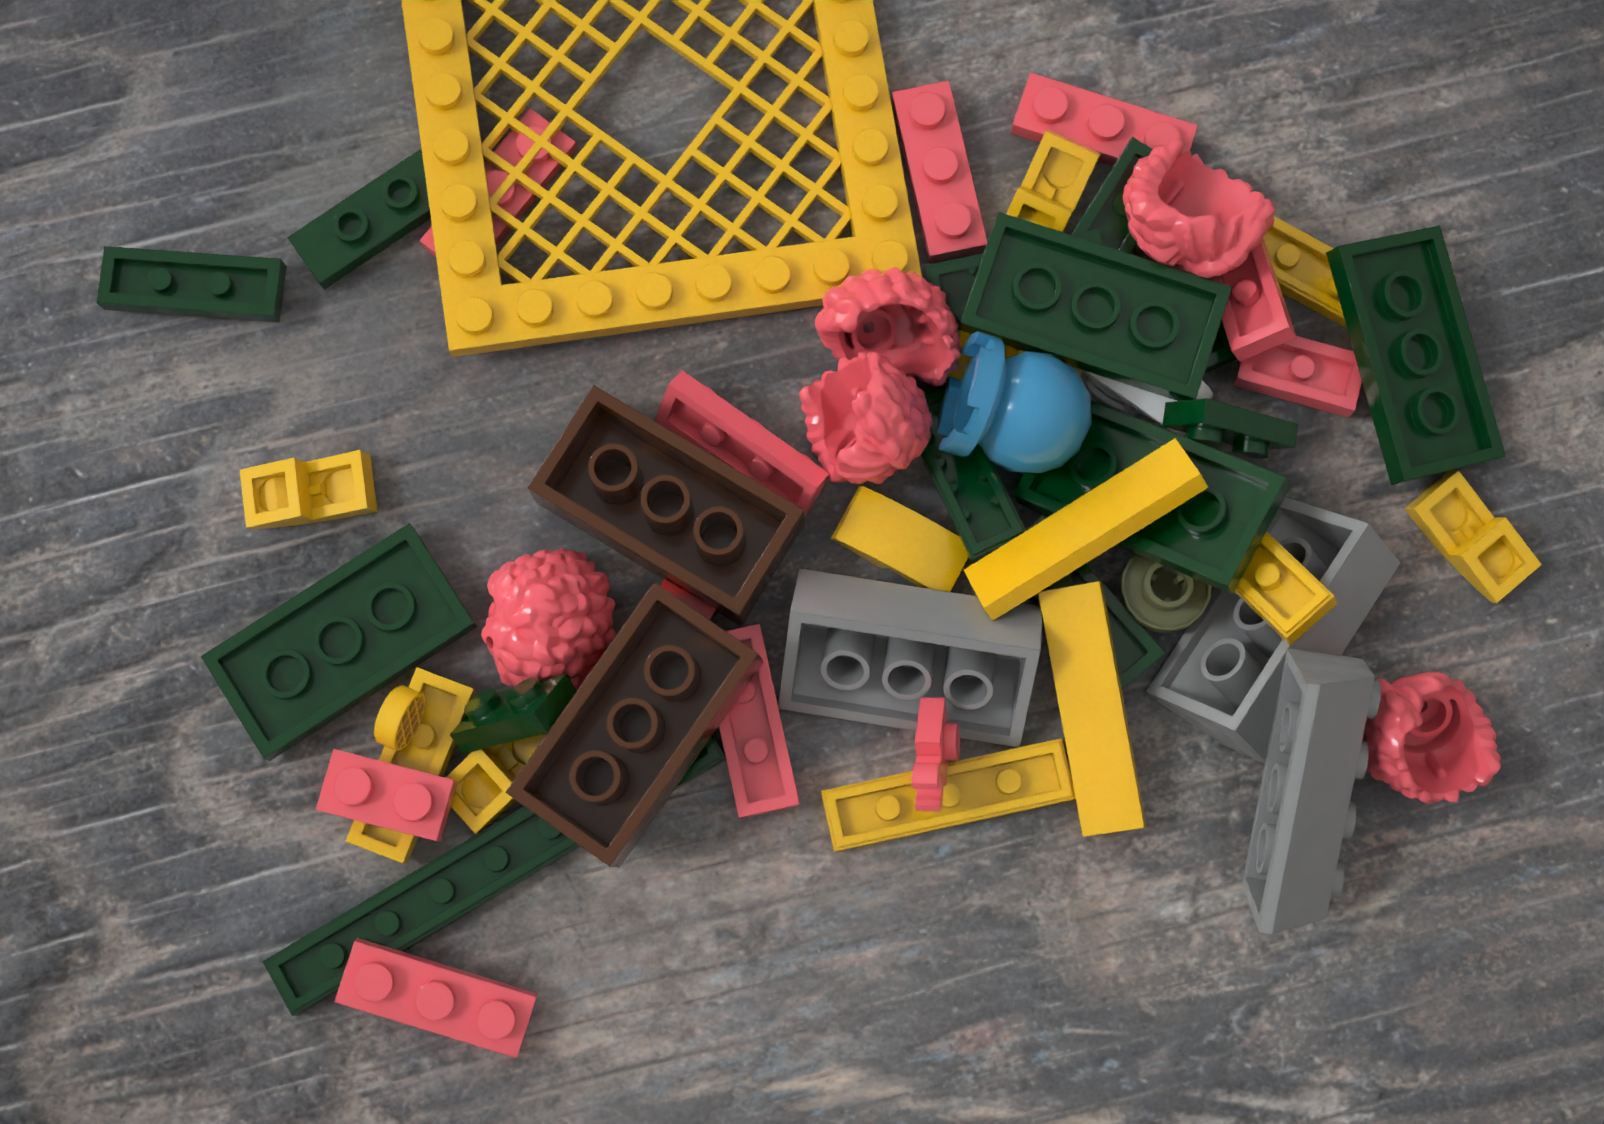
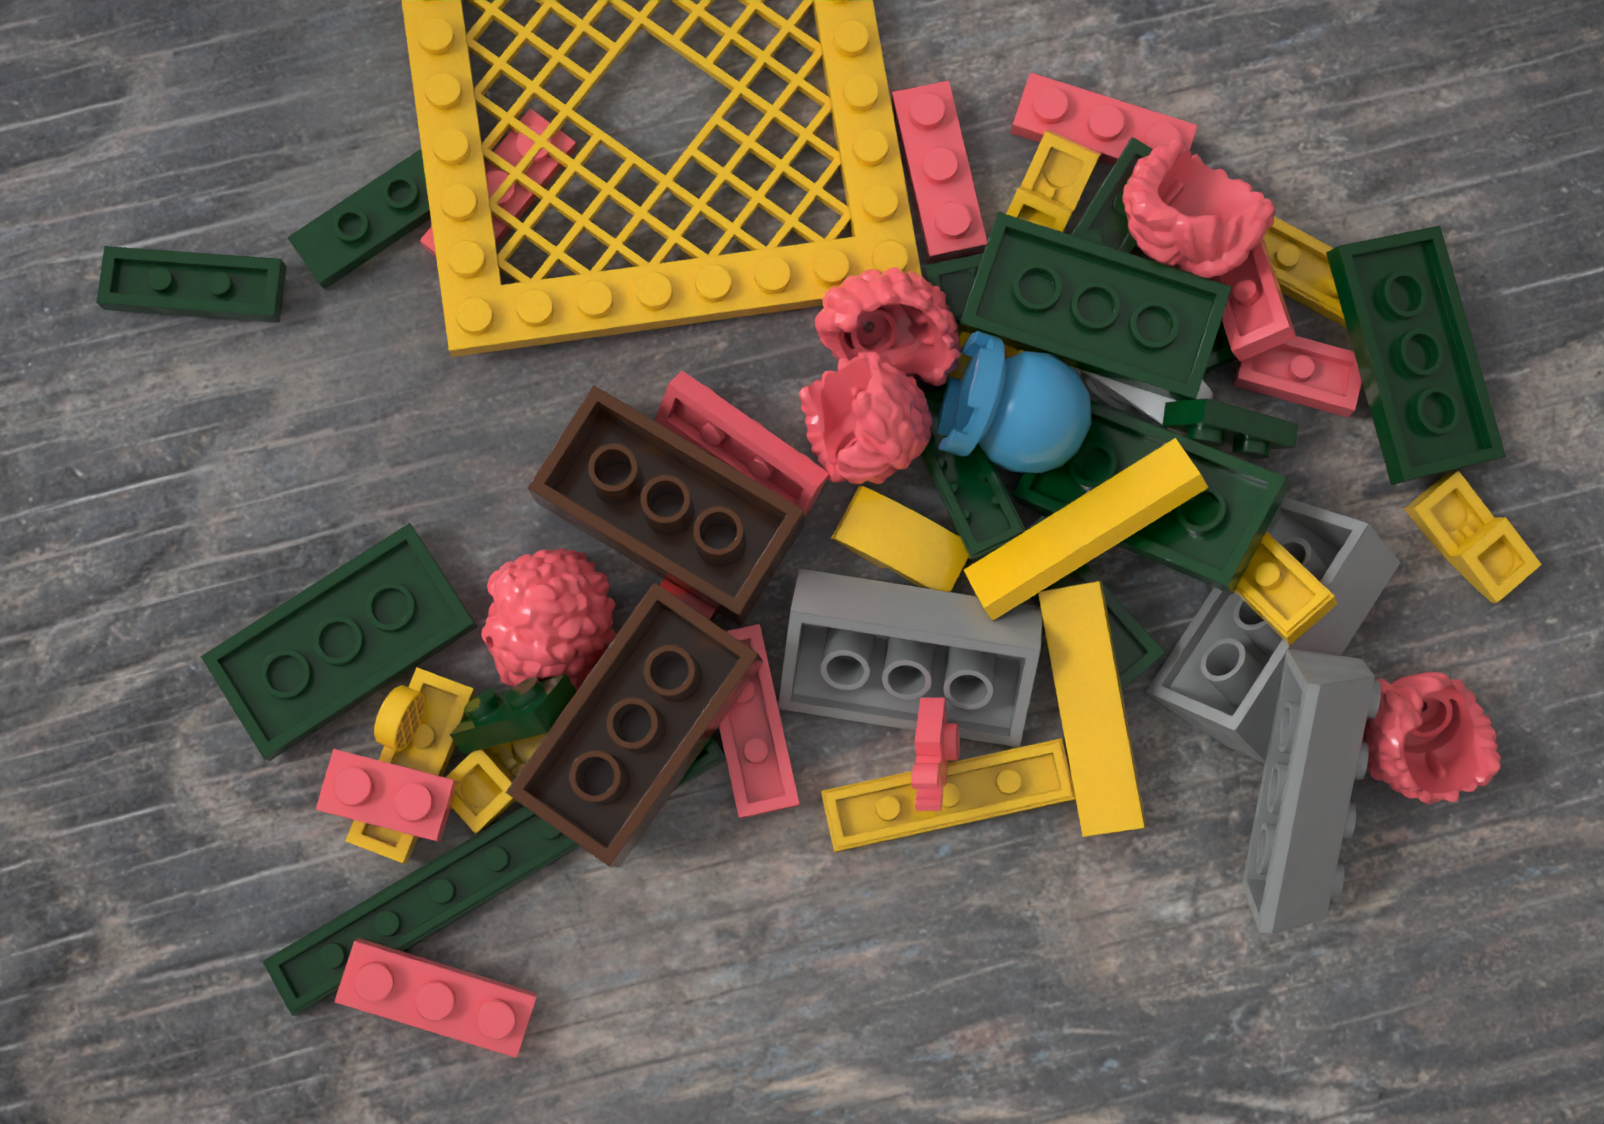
(308, 491): yellow slope -> none
(1160, 596): olive plate -> none

